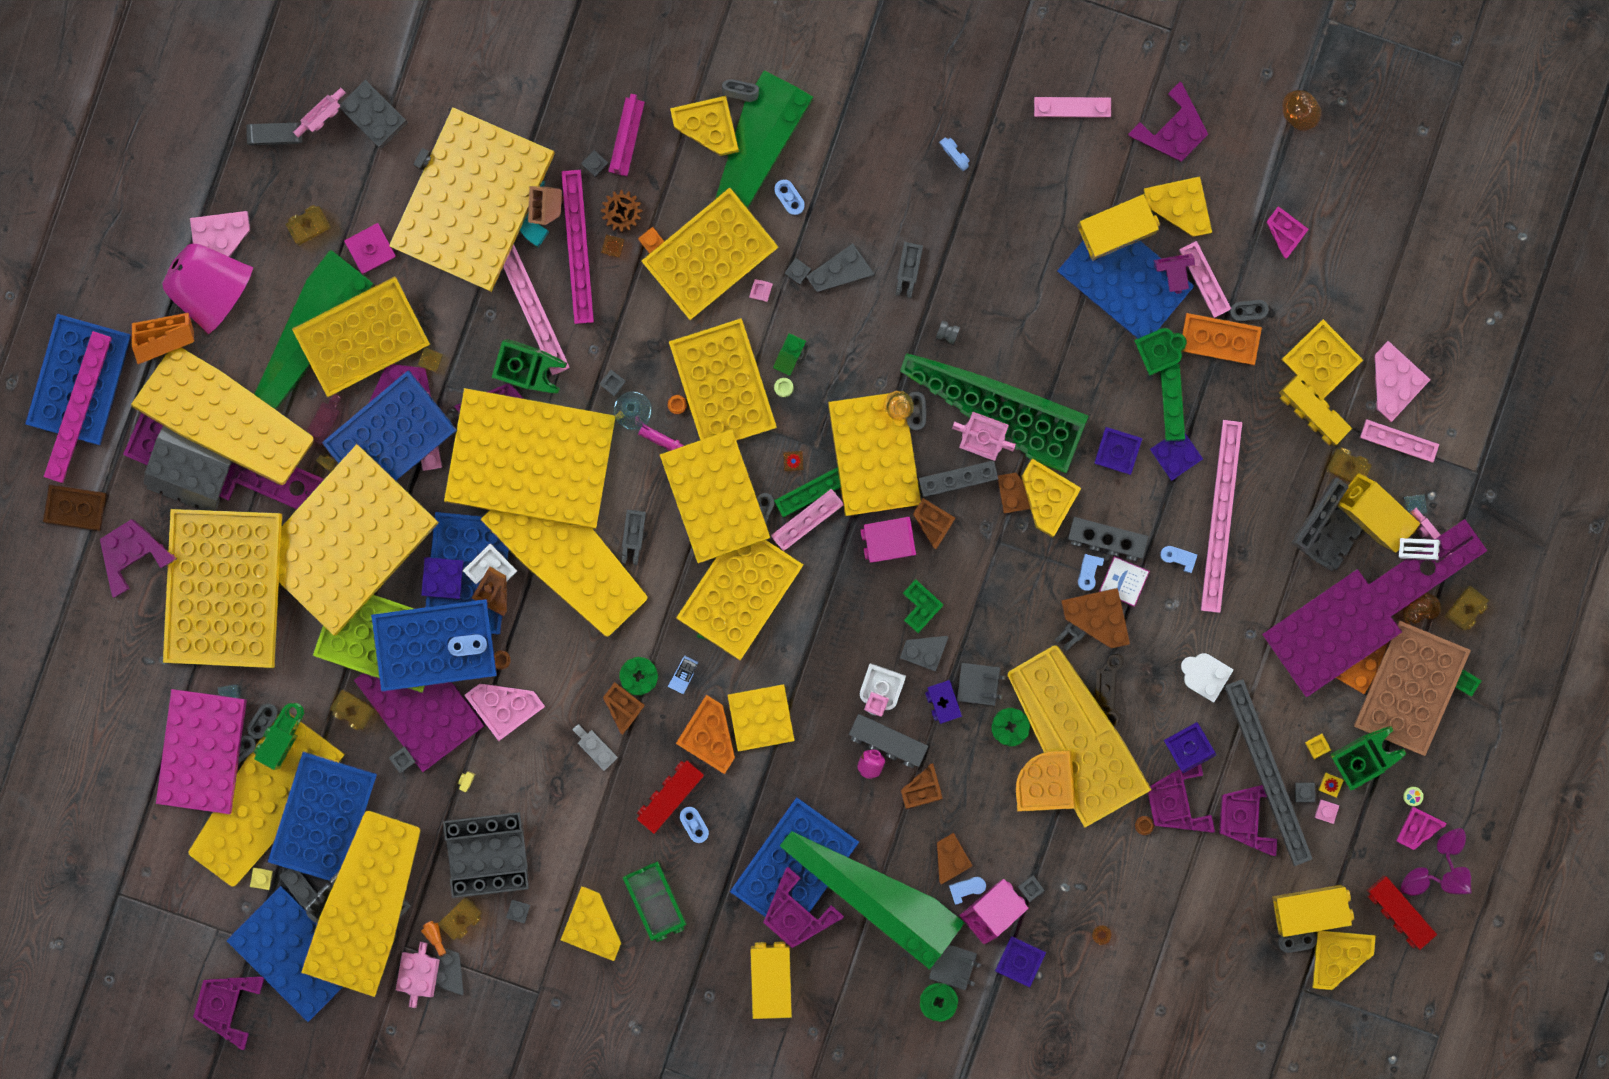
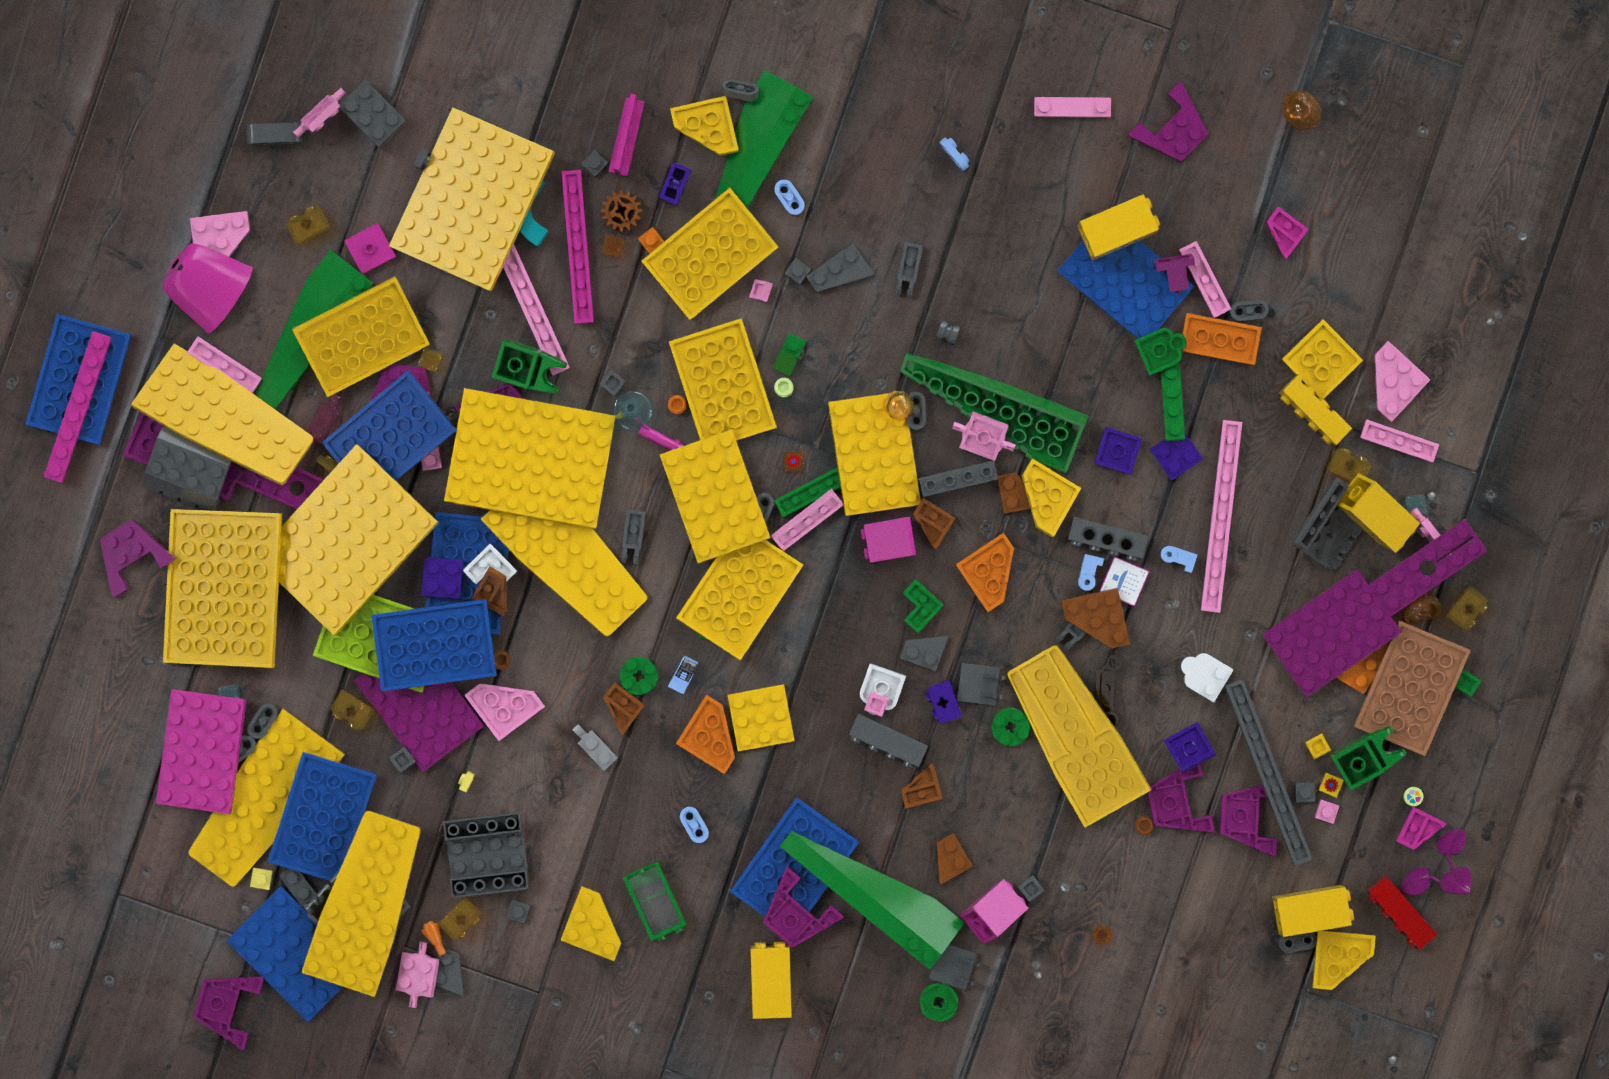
(74, 507): reddish brown tile -> none
(161, 336): orange wedge -> none
(215, 358): none -> bright pink plate
(279, 737): green brick -> none
(467, 646): light blue plate -> none
(544, 204): nougat torso -> none
(670, 797): red brick -> none
(675, 184): none -> dark purple brick
(871, 763): dark pink head -> none
(973, 885): light blue leg -> none
(989, 571): none -> orange plate
(1020, 961): dark purple plate -> none
(1046, 782): light orange plate -> none
(1181, 205): yellow plate -> none
(1435, 550): white tile -> none

